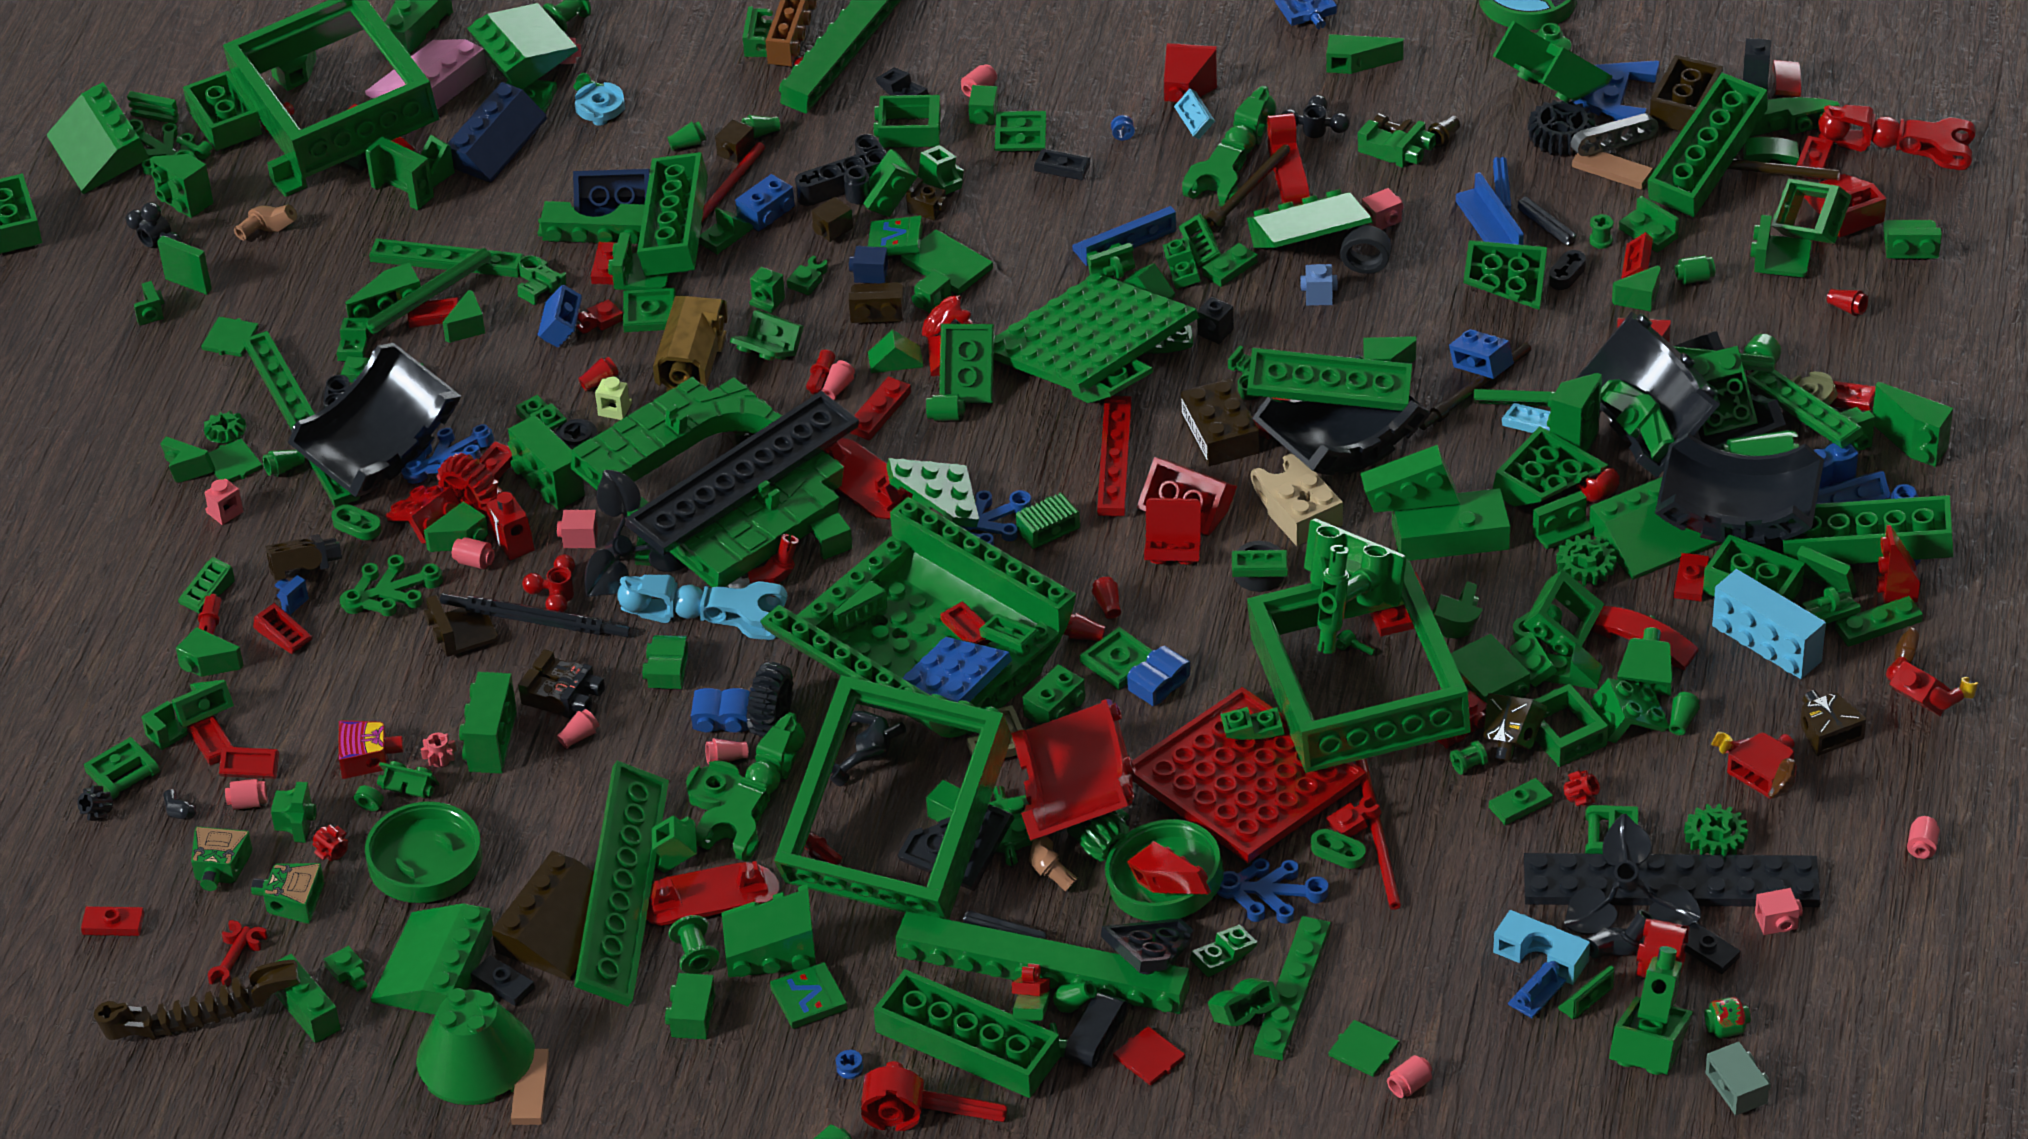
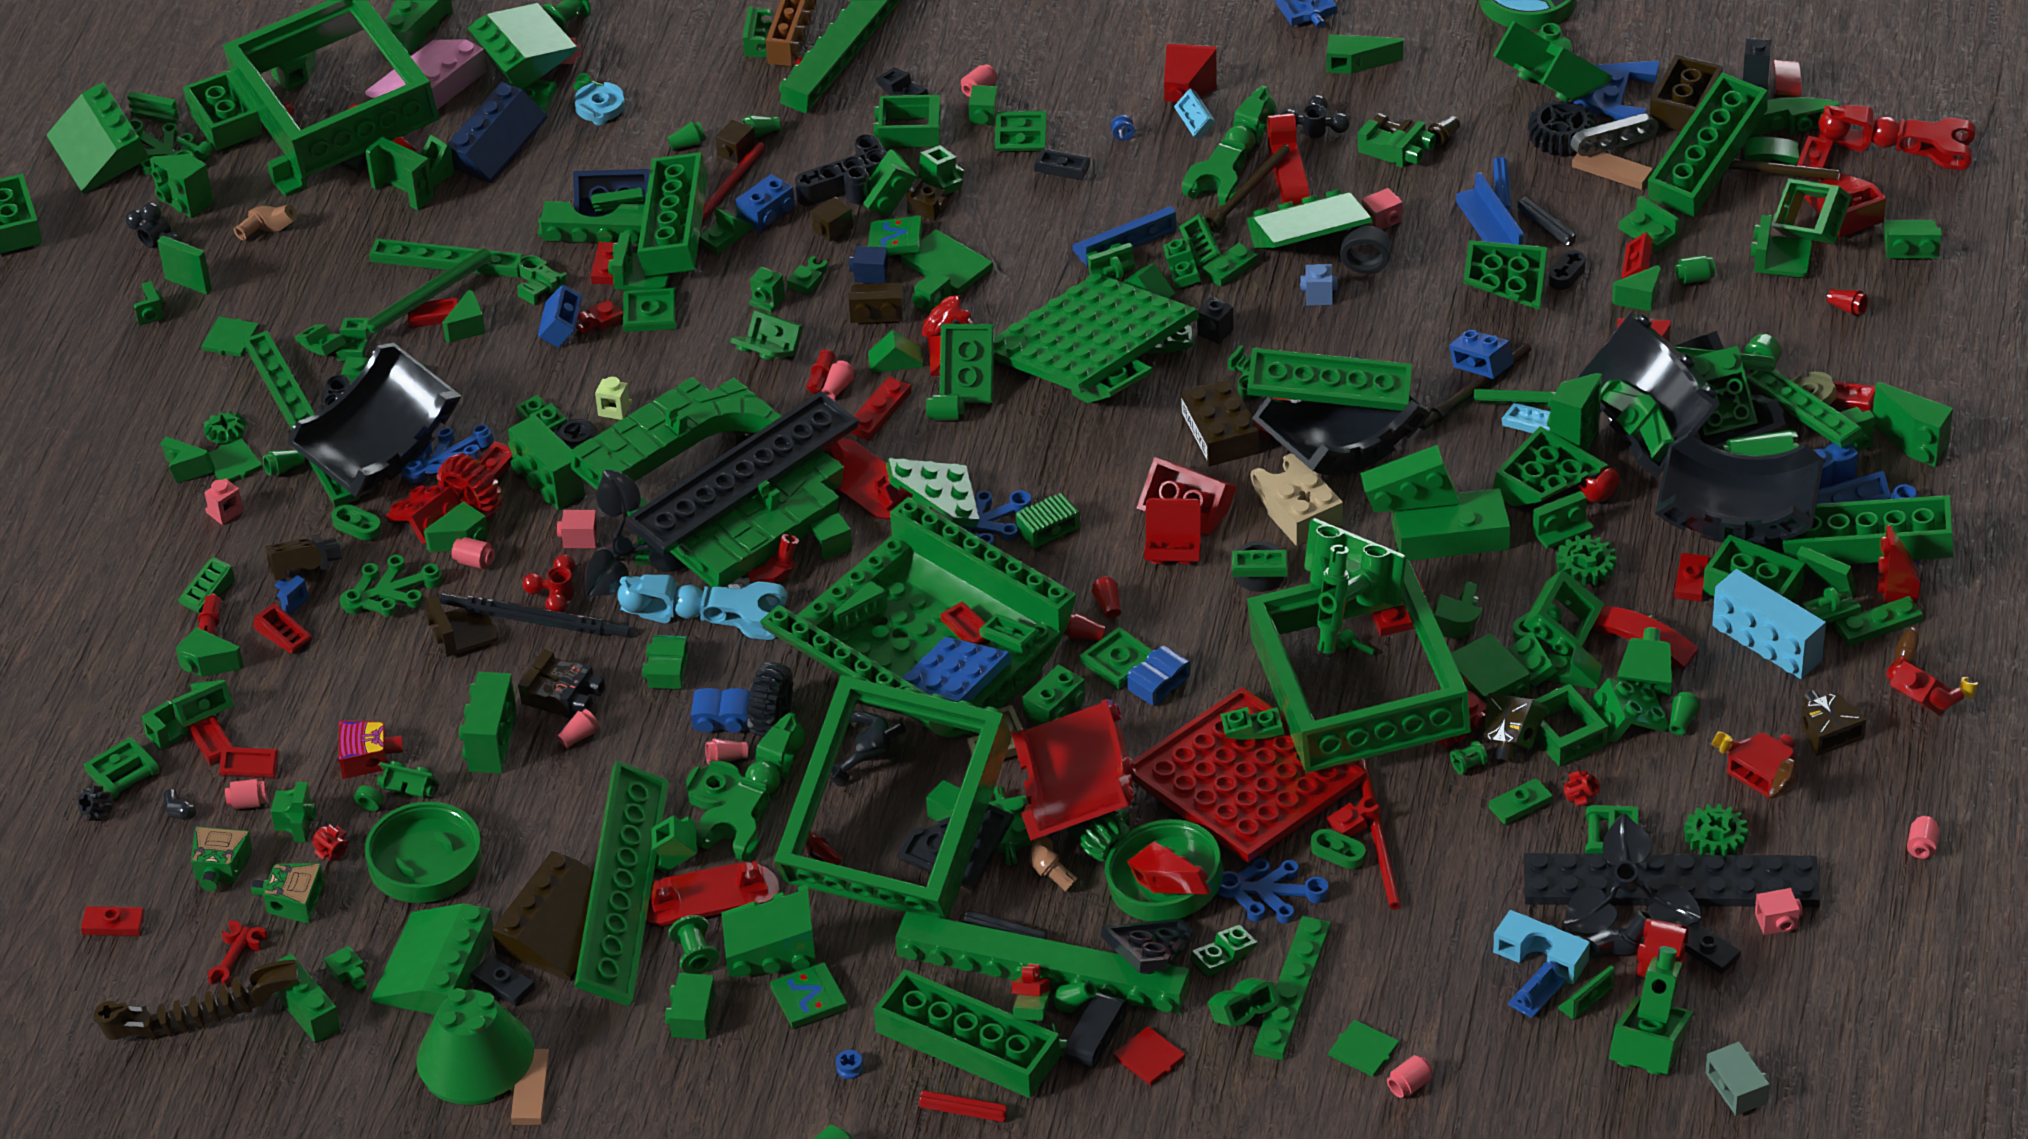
(320, 340): none -> green slope
(383, 292): green slope -> none
(438, 749): coral gear -> none
(505, 515): red torso -> none
(600, 370): red cone -> none
(610, 201): none -> green tile
(690, 340): pearl gold brick -> none
(892, 1097): red brick -> none
(1114, 456): red plate -> none
(1390, 349): green slope -> none
(1601, 229): green bush -> none
(1640, 536): green slope -> none
(1726, 1017): green head -> none

